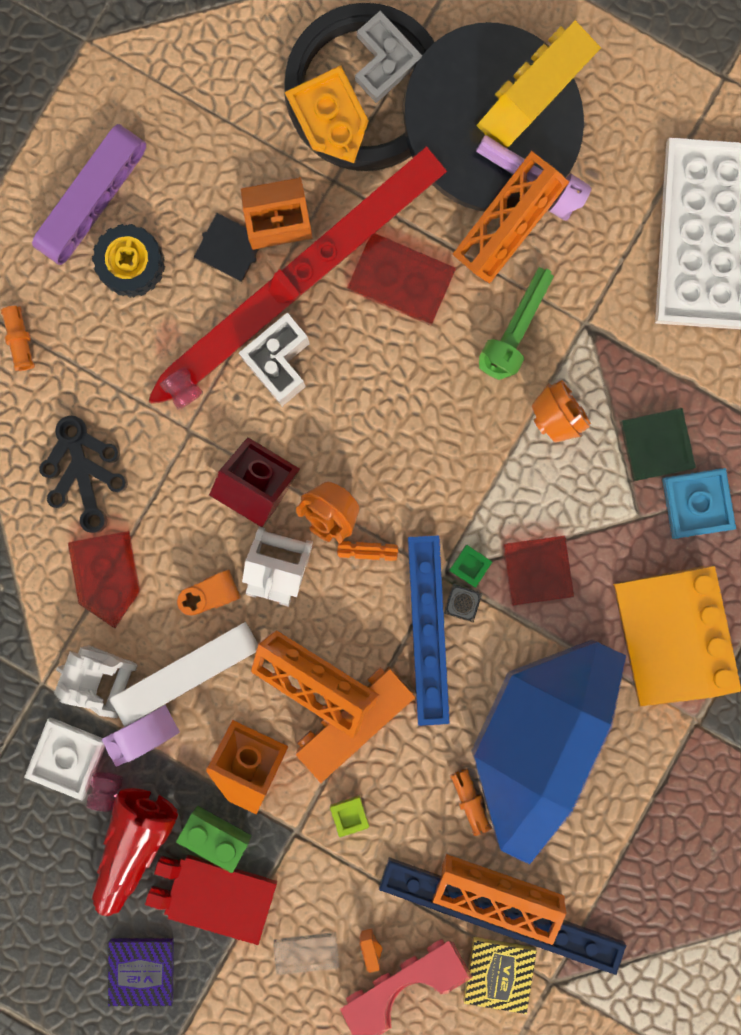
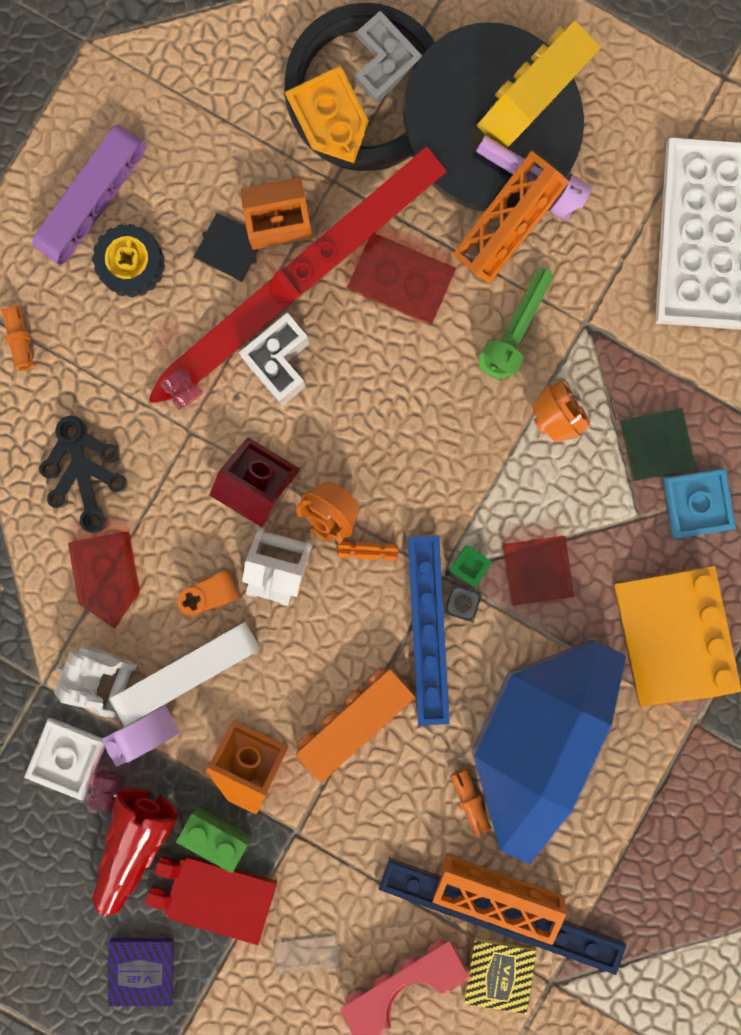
(313, 676): orange fence -> none
(349, 816): lime plate -> none
(371, 950): orange tile -> none

